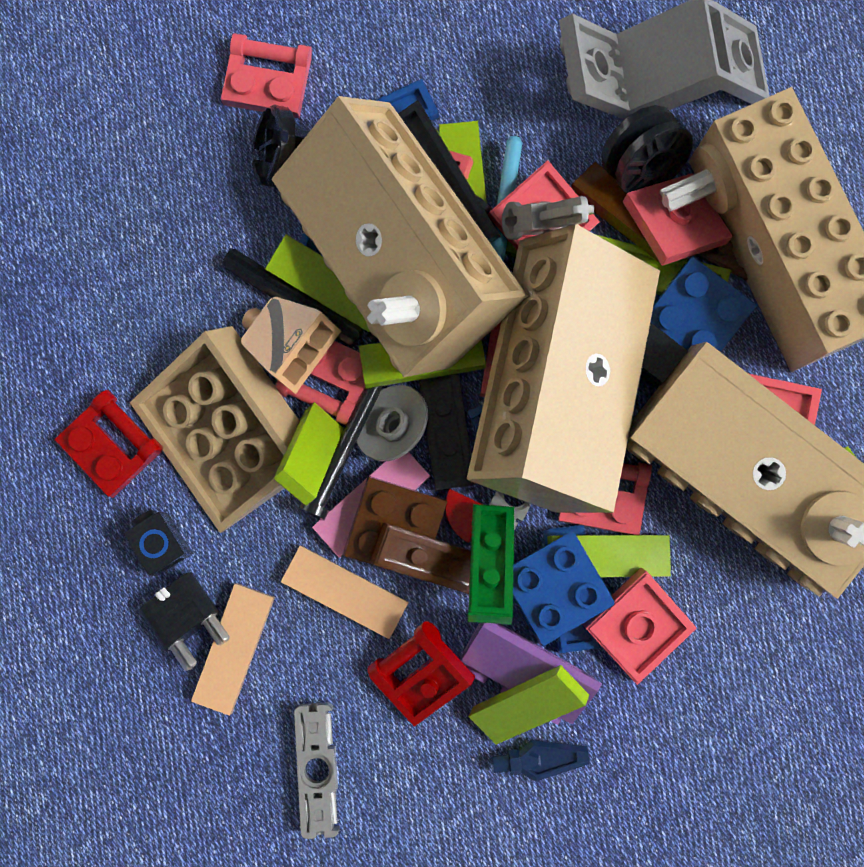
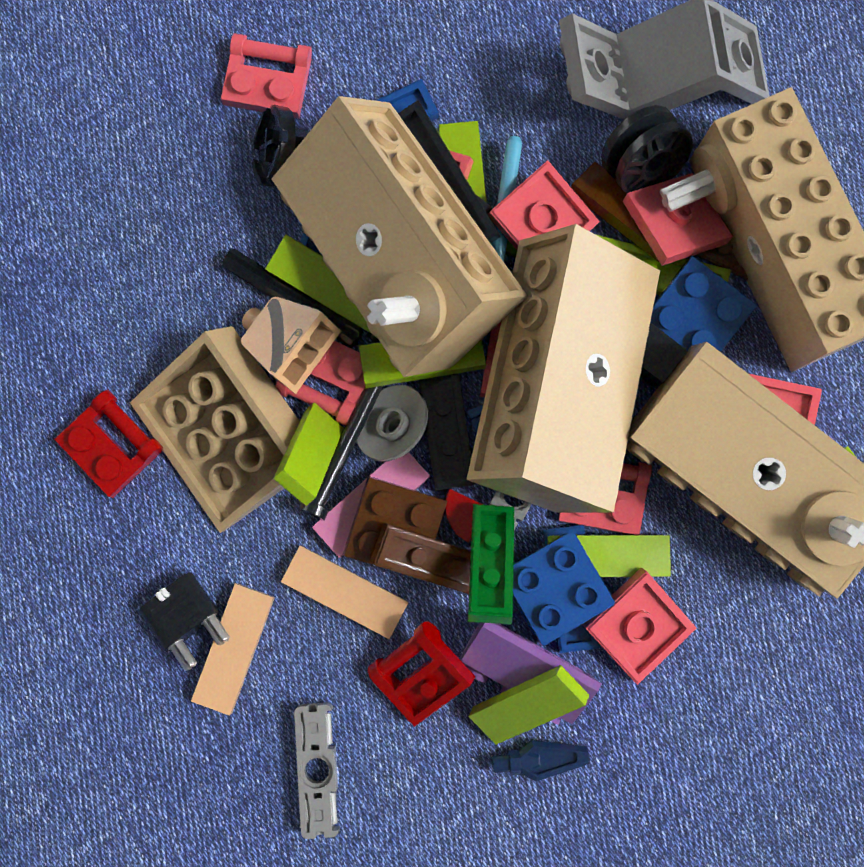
(157, 542): black brick -> none
(544, 216): light grey connector -> none

